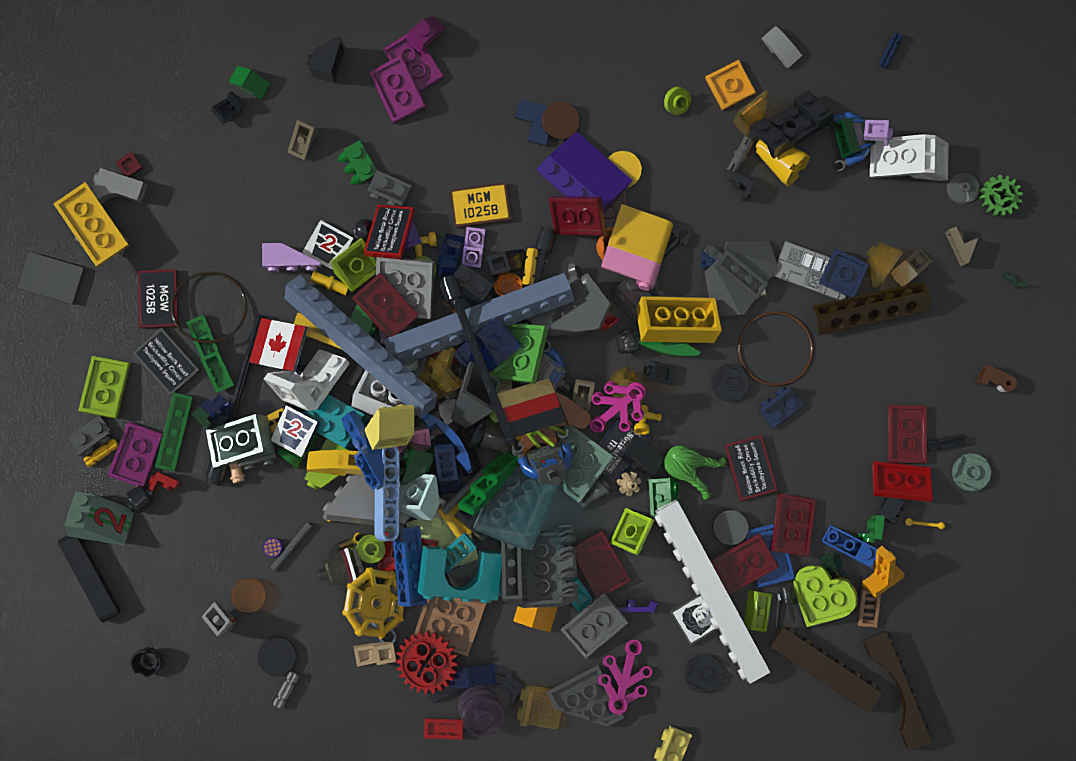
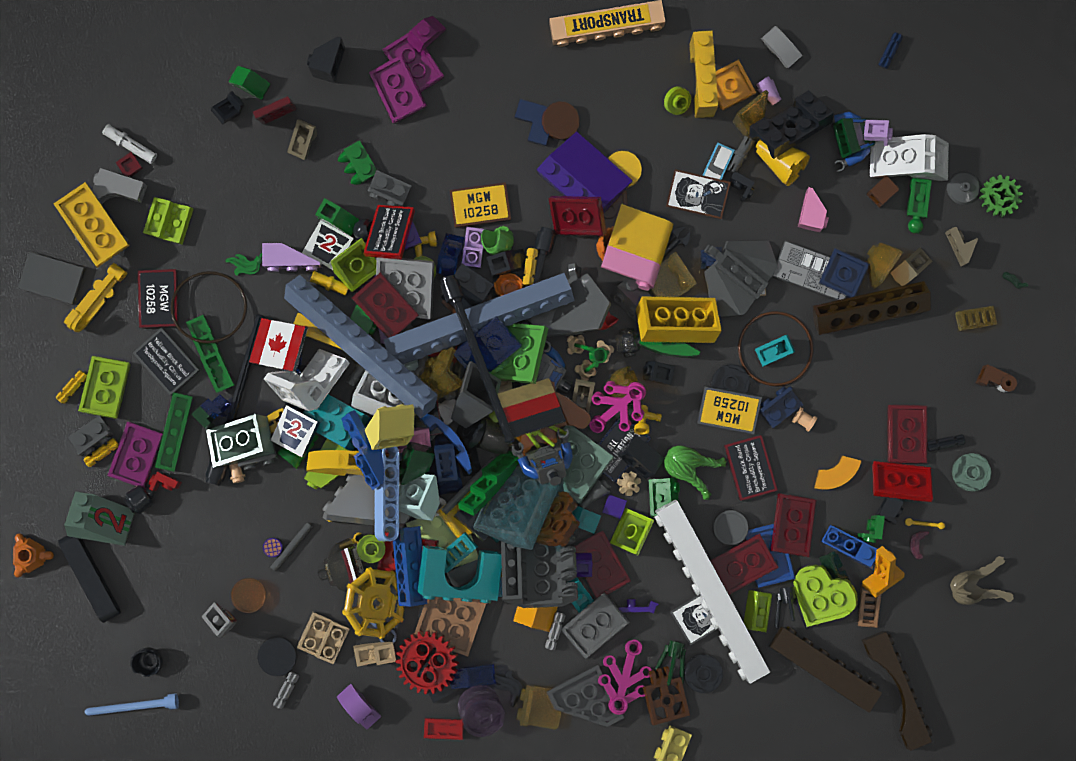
(28, 555): none -> orange rock
(71, 387): none -> yellow axle
(95, 299): none -> yellow piece
(122, 139): none -> white pin
(168, 220): none -> lime slope
(170, 701): none -> light blue piece
(244, 265): none -> green piece
(275, 110): none -> dark red tile
(323, 637): none -> tan slope
(336, 217): none -> green slope
(358, 707): none -> medium lavender brick
(498, 240): none -> bright green hair
(555, 631): none -> light grey axle
(559, 522): none -> reddish brown plate
(584, 564): none -> dark purple slope
(587, 519): none -> teal slope
(597, 355): none -> tan plant
(607, 23): none -> brick
(614, 506): none -> dark purple tile
(661, 682): none -> reddish brown piece
(673, 278): none -> clear yellow bracket
(676, 651): none -> dark green plant
(698, 193): none -> tile
(706, 87): none -> yellow arch
(719, 161): none -> slope
(729, 409): none -> yellow tile
(773, 95): none -> lavender cone
(775, 350): none -> teal slope
(804, 419): none -> light nougat bush
(813, 213): none -> bright pink slope
(837, 475): none -> light orange tile
(882, 191): none -> reddish brown panel
(914, 543): none -> clear pink piece
(918, 203): none -> green plate
(960, 316): none -> clear yellow slope
(967, 592): none -> dark tan hair

